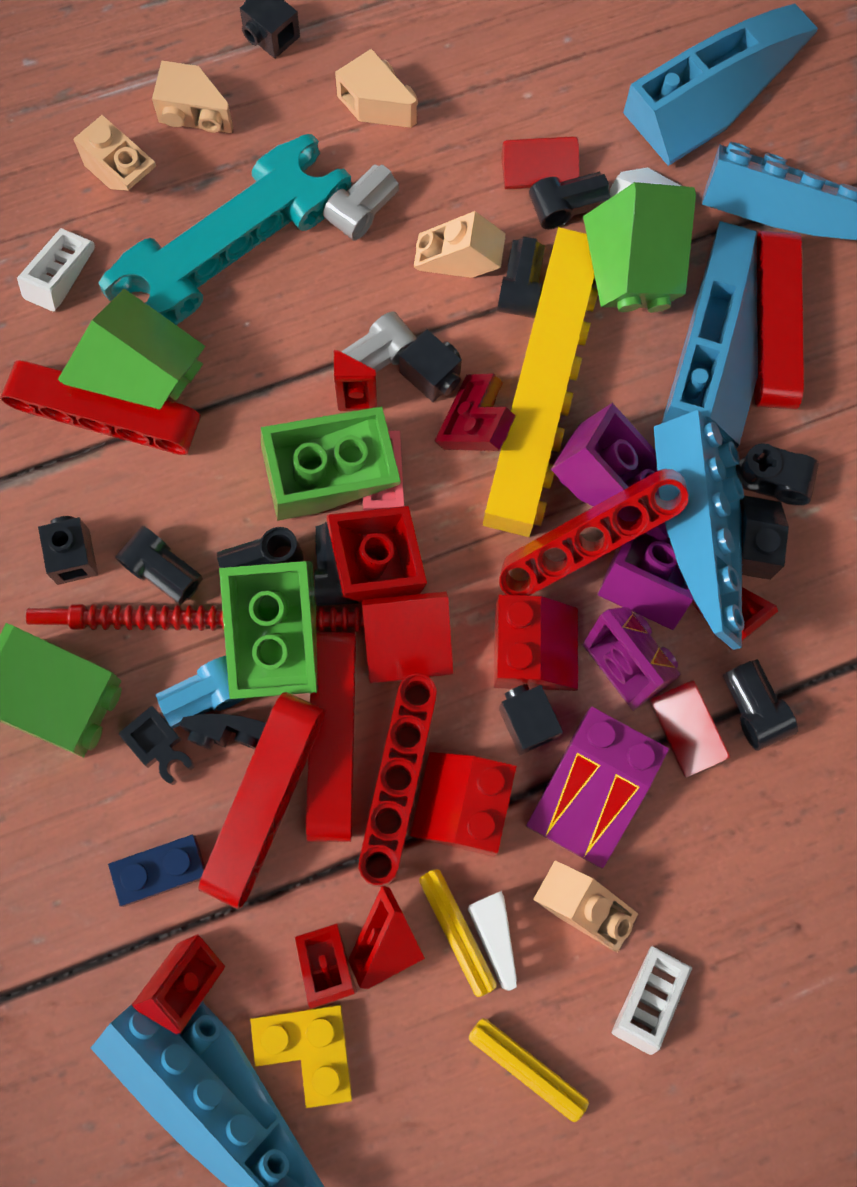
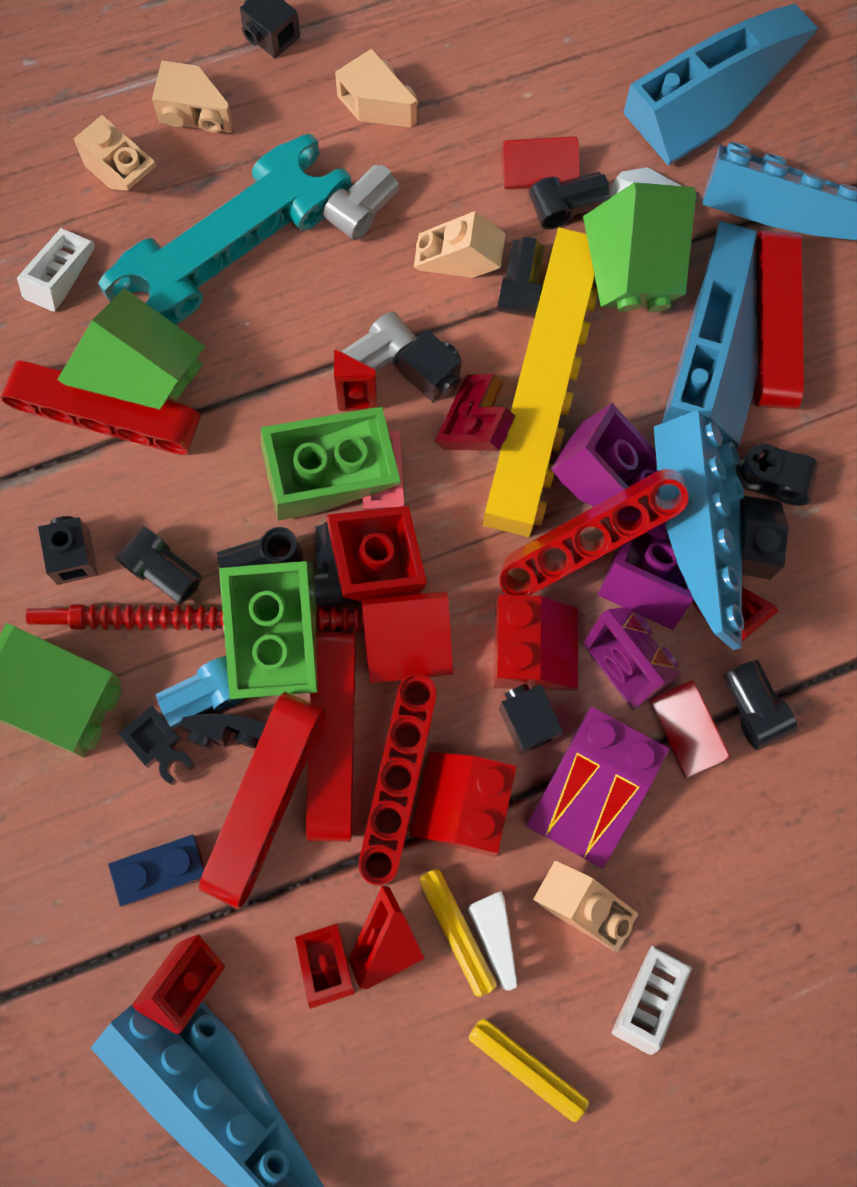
(316, 1040): yellow plate -> none

